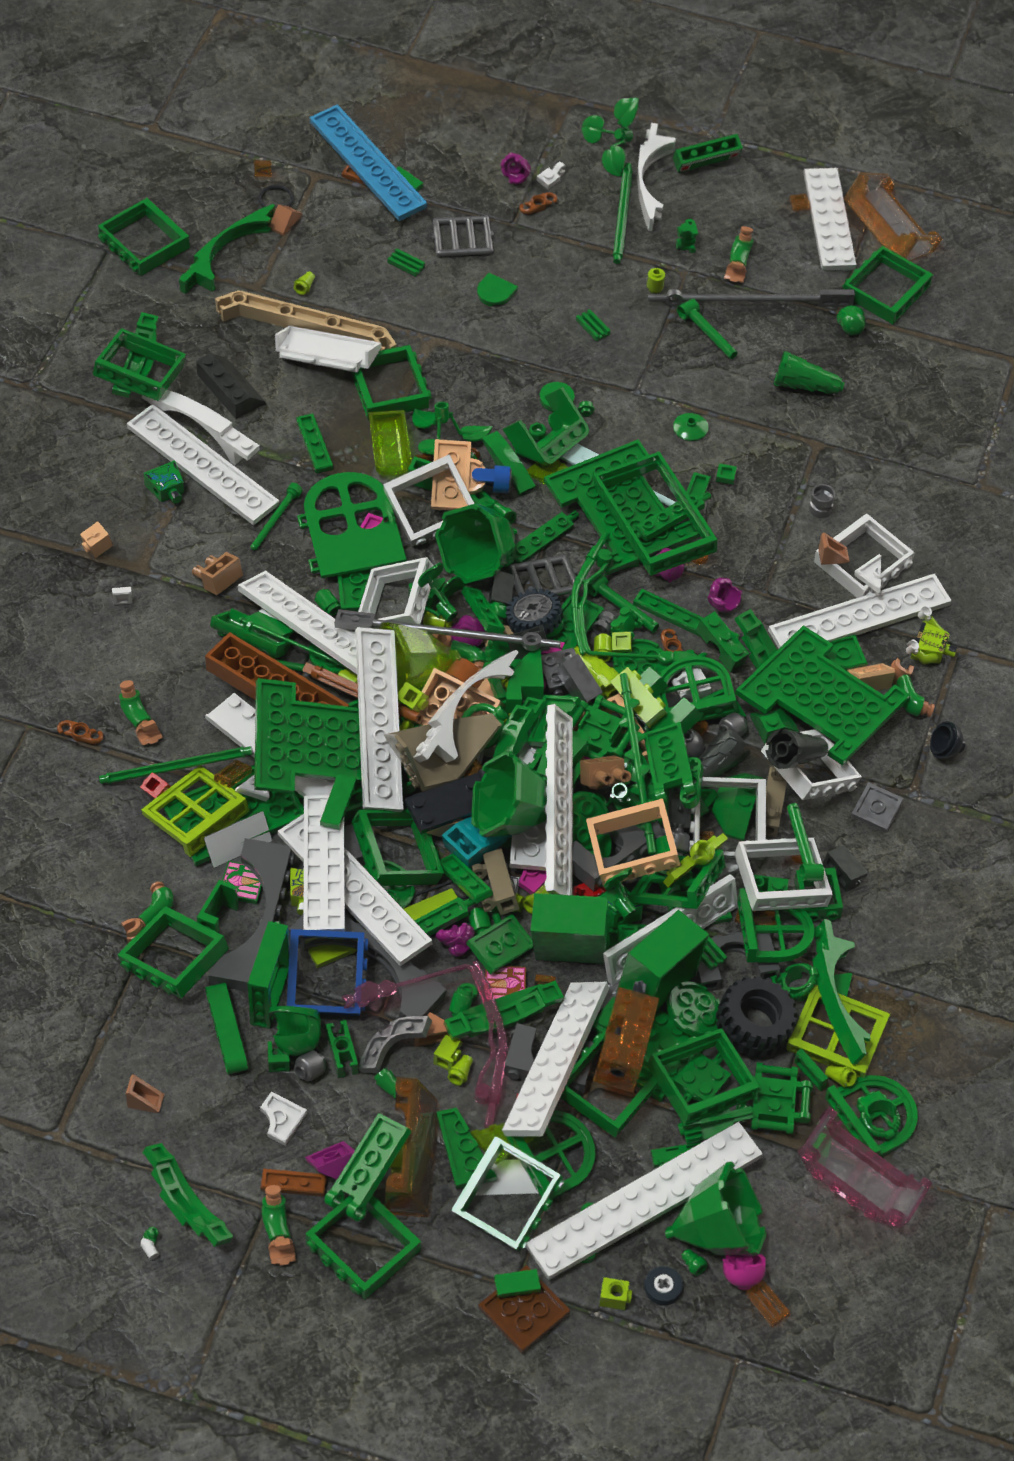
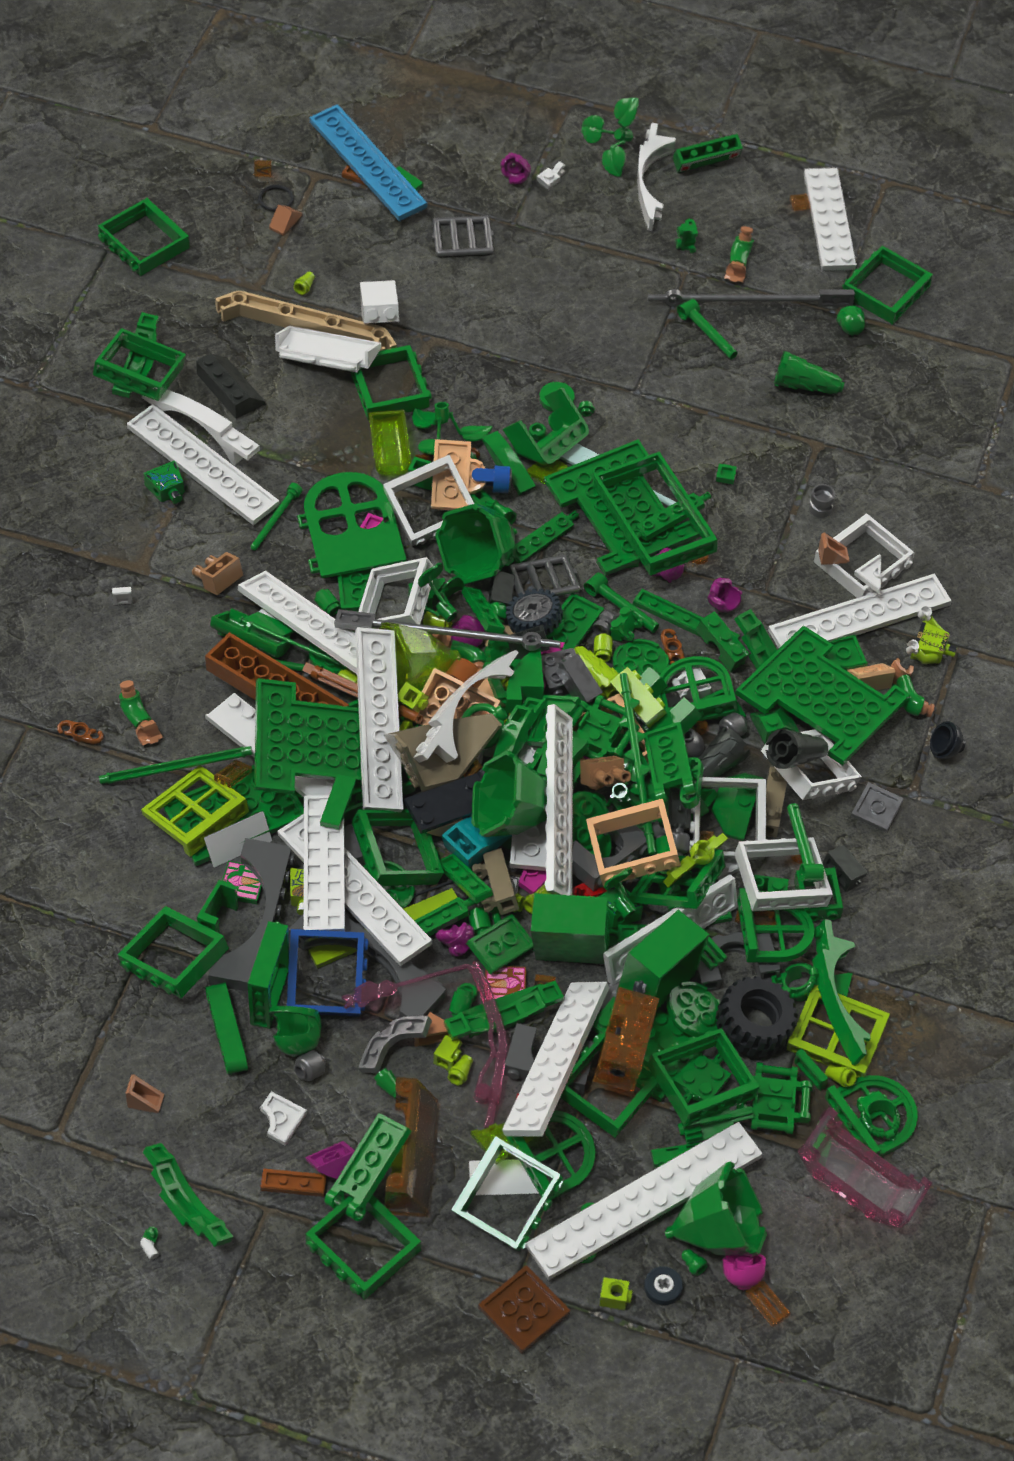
(96, 540): light nougat head -> none
(154, 786): brick -> none
(161, 897): piece -> none
(200, 271): green slope -> none
(247, 788): white tile -> none
(274, 1219): piece -> none
(277, 1060): green panel -> none
(314, 443): green tile -> none
(341, 1042): green piece -> none
(379, 301): none -> white slope
(407, 260): green tile -> none
(460, 1147): green wing -> none
(495, 290): green tile -> none
(517, 1283): green tile -> none
(538, 198): dark orange piece -> none
(595, 323): green tile -> none
(603, 558): green piece -> none
(621, 642): lime plate -> none
(622, 213): green piece -> none
(655, 280): lime brick -> none
(690, 427): green dish -> none
(698, 484): green tile -> none
(887, 219): clear orange windscreen -> none

